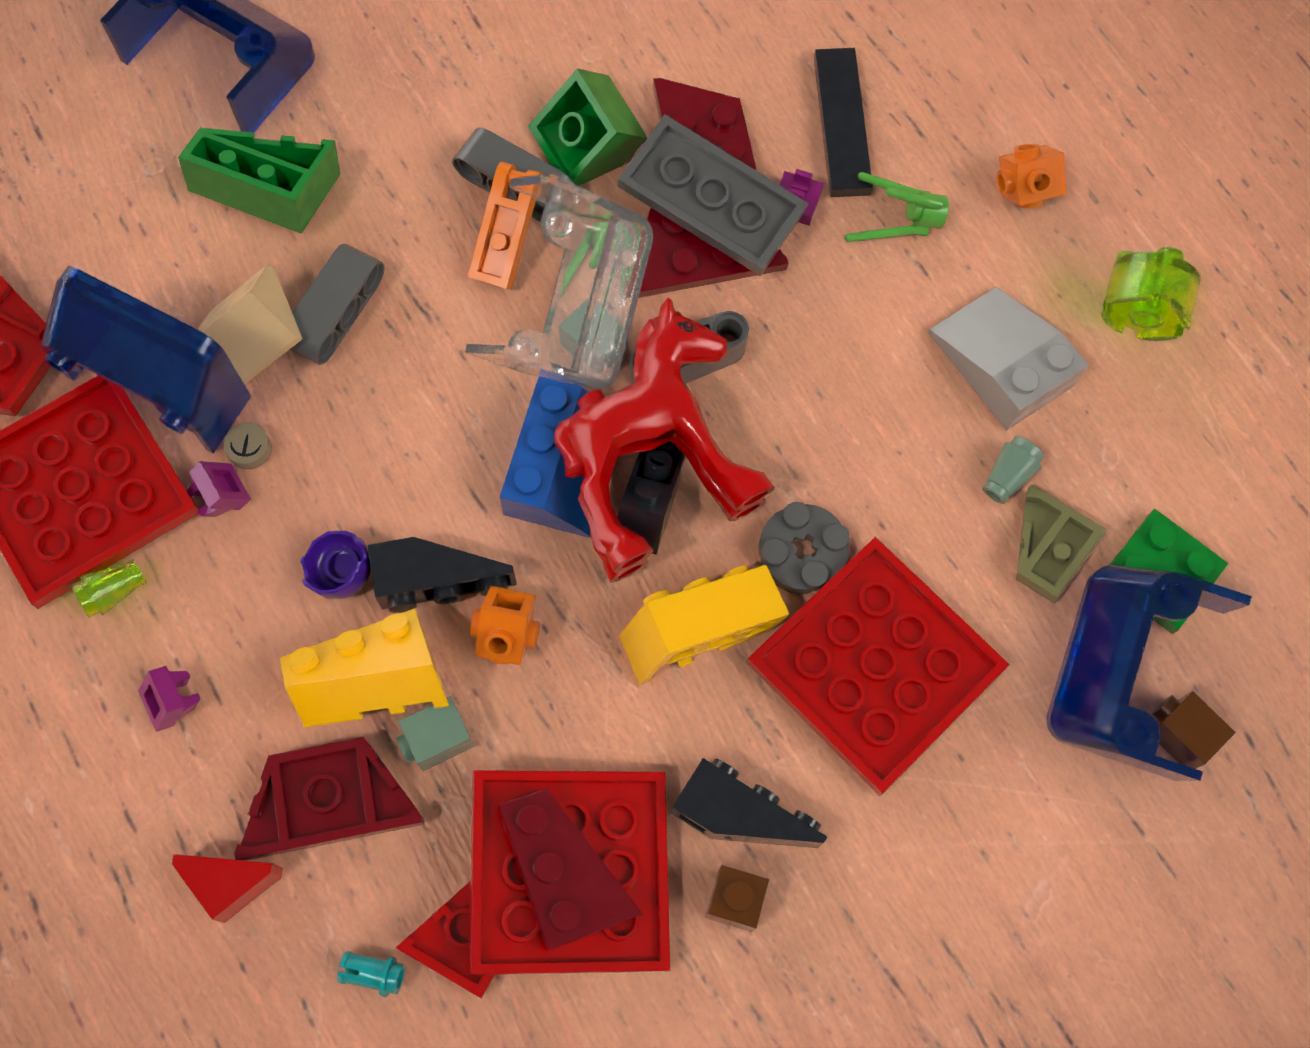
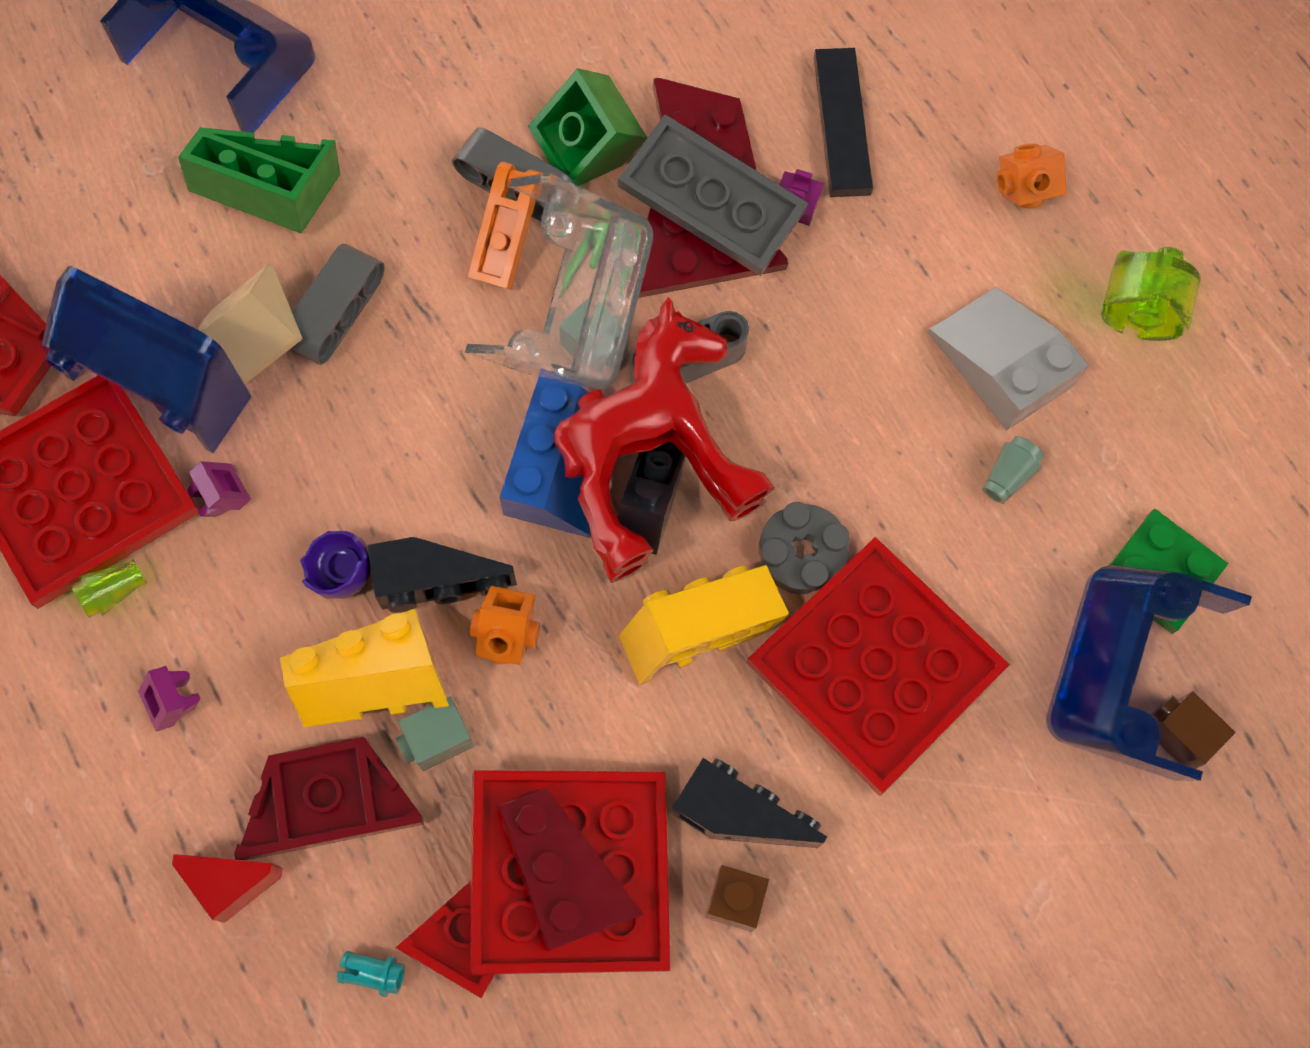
(247, 445): dark tan tile -> none
(922, 208): bright green plant -> none
(1053, 544): olive wing -> none

